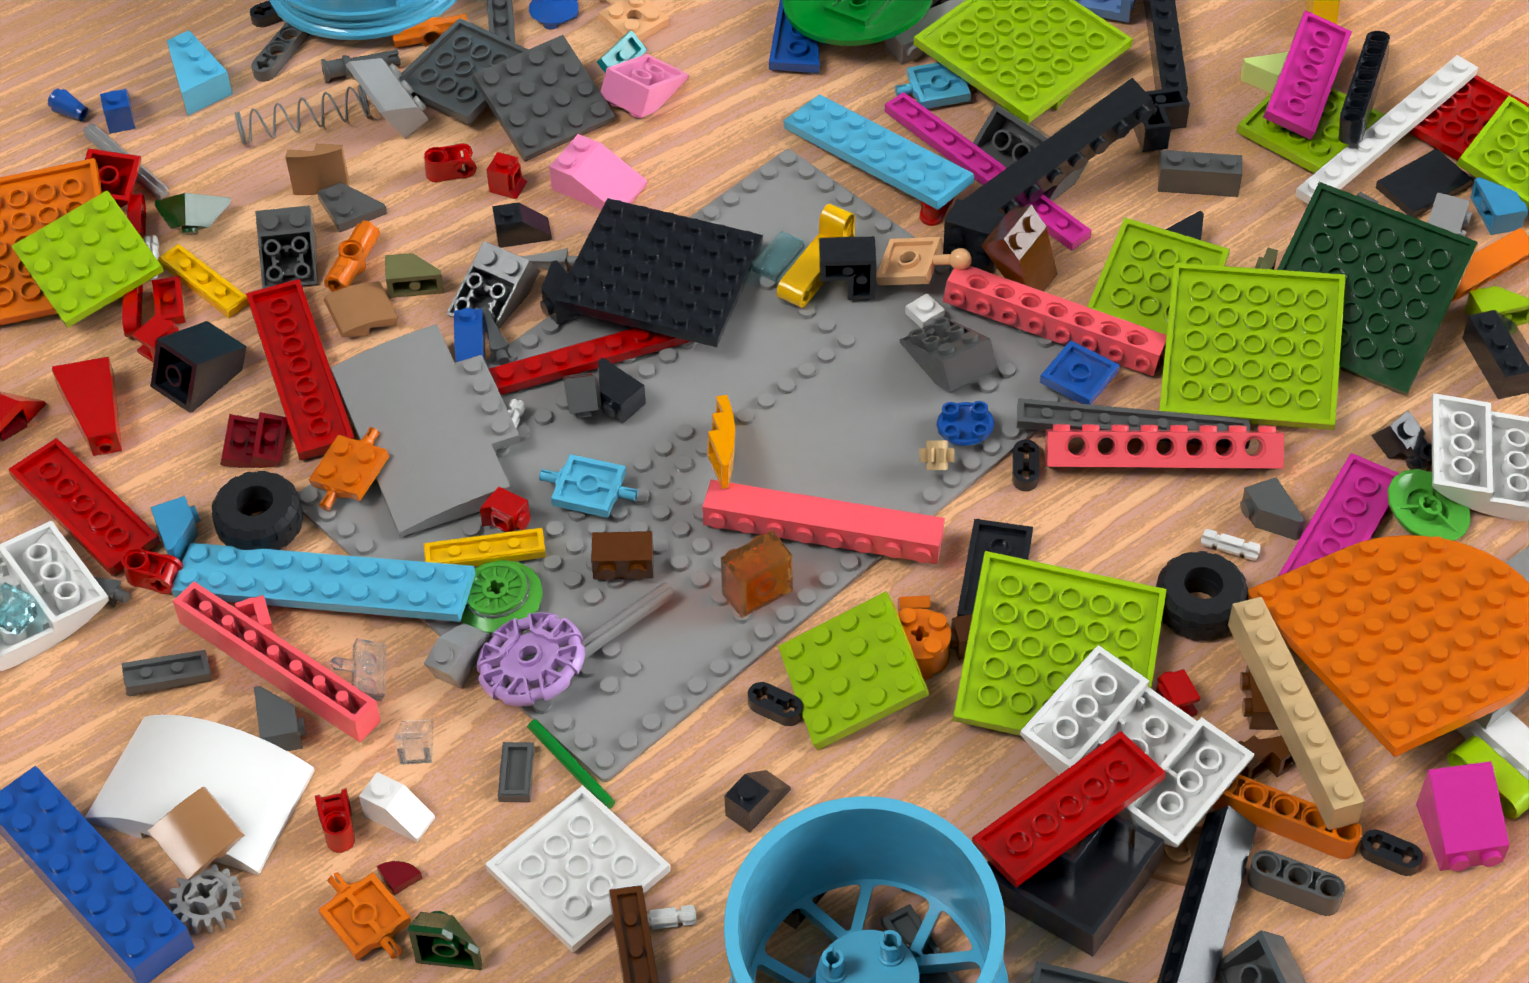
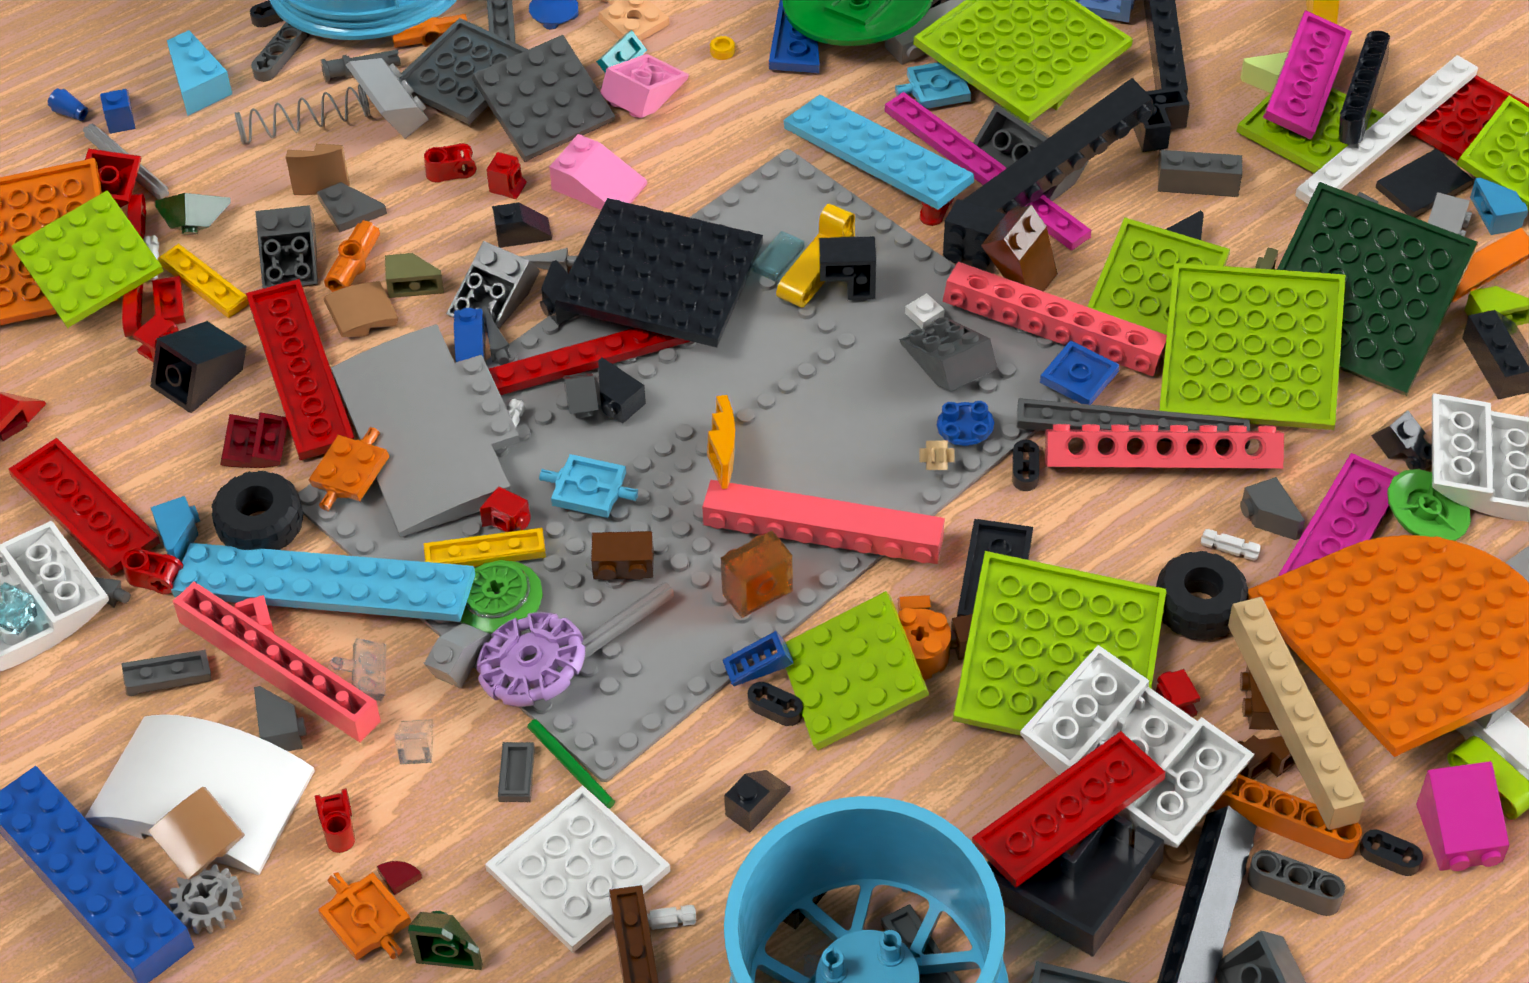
(92, 400): red slope -> none
(395, 807): white slope -> none
(722, 48): none -> yellow tile
(762, 667): none -> blue slope
(896, 264): light nougat plate -> none

